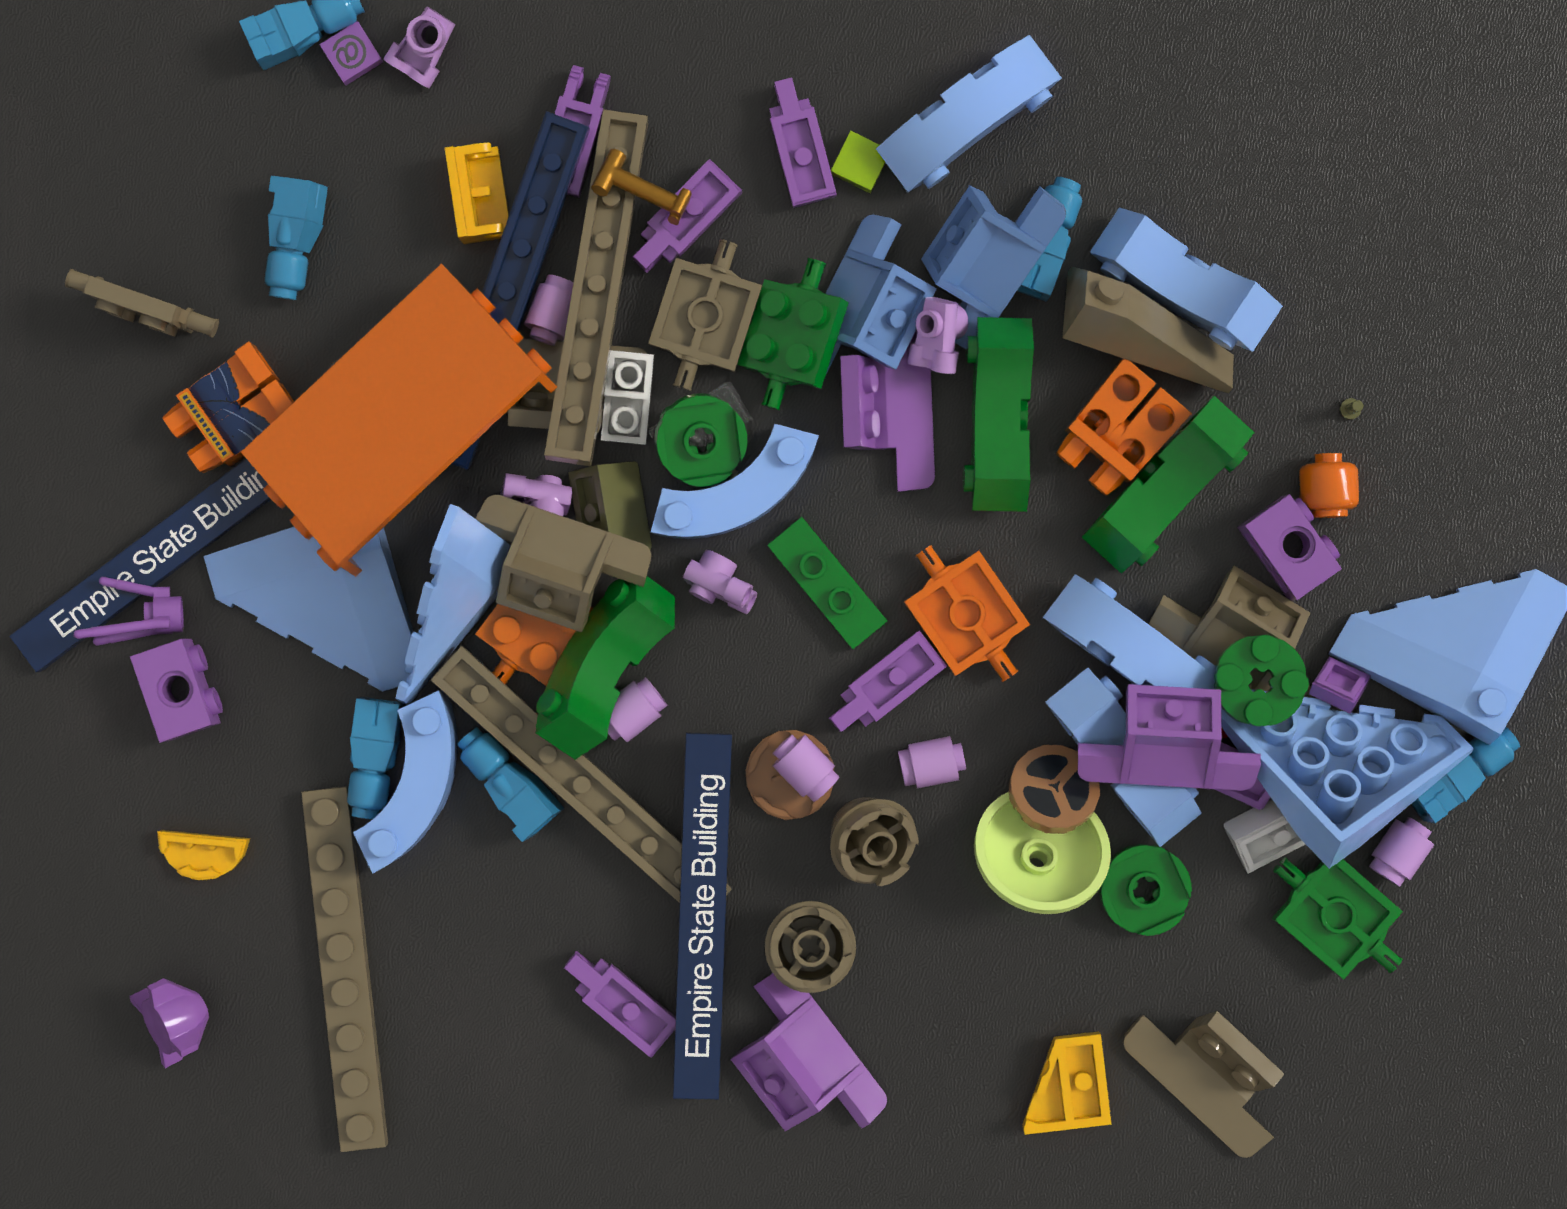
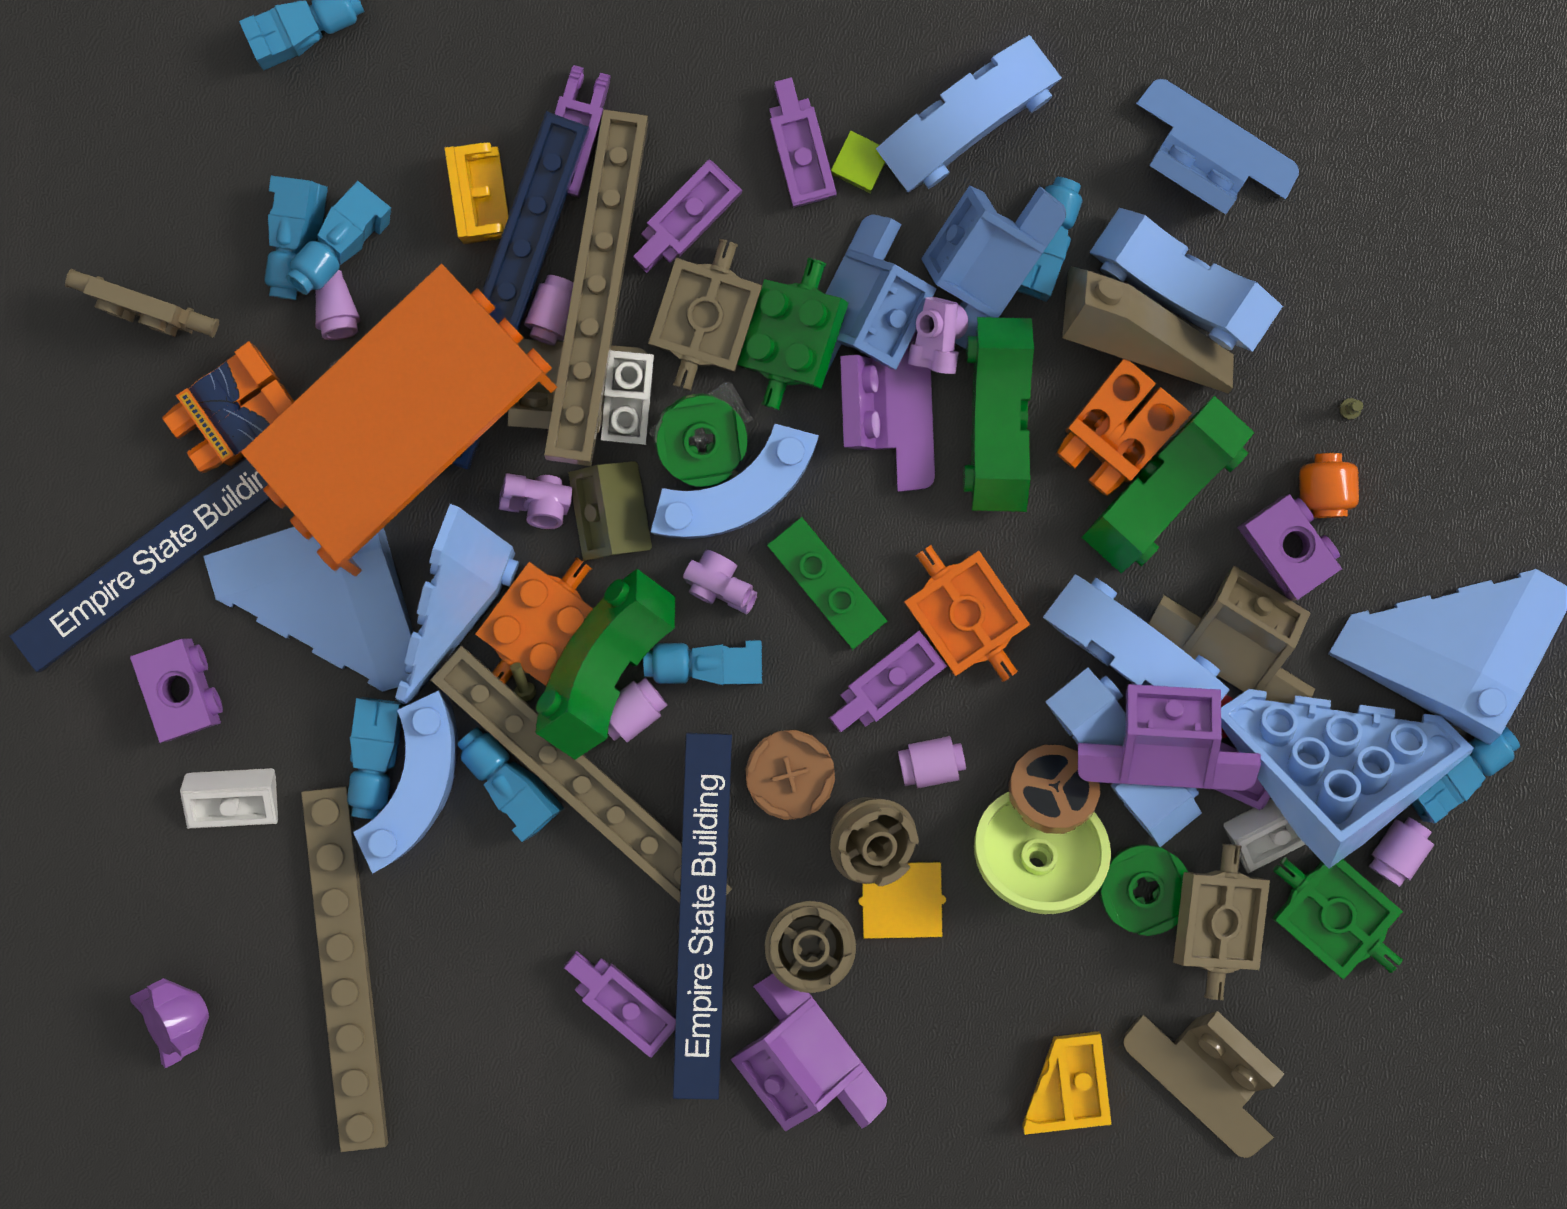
(160, 616): medium lavender plant -> none
(201, 854): yellow tile -> none
(229, 798): none -> white slope
(336, 310): none -> lavender cone
(339, 238): none -> dark azure piece
(351, 53): medium lavender tile -> none
(417, 56): lavender plate -> none
(524, 689): none -> olive piece
(557, 561): dark tan plate -> none
(612, 174): pearl gold piece -> none
(715, 664): none -> dark azure piece
(805, 767): lavender brick -> none
(906, 906): none -> yellow piece
(1210, 151): none -> medium blue plate
(1221, 921): none -> dark tan plate
(1287, 680): green plate -> none
(1339, 685): medium lavender tile -> none

